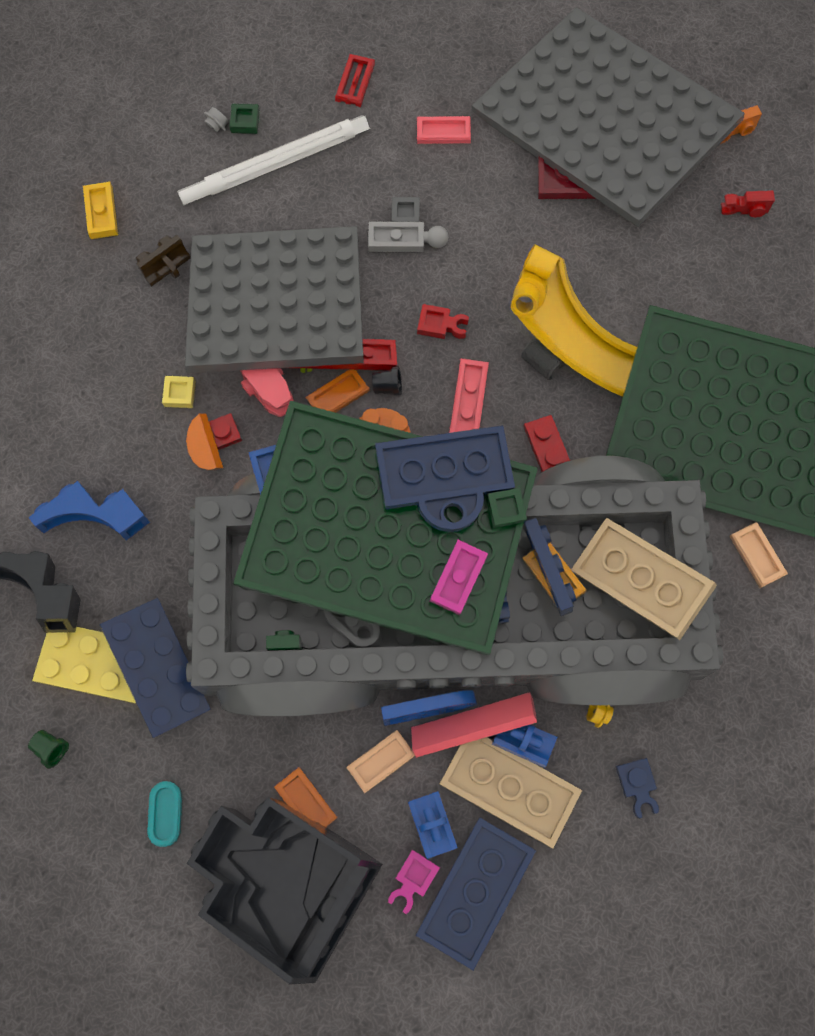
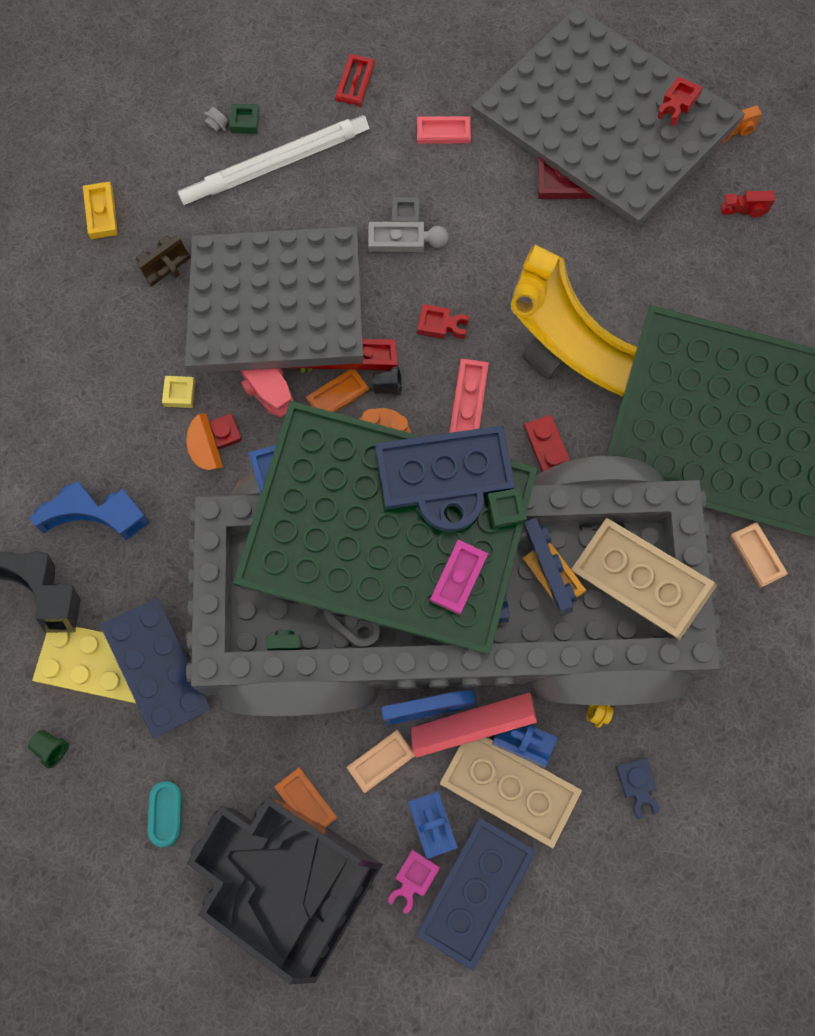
(679, 97): none -> red plate

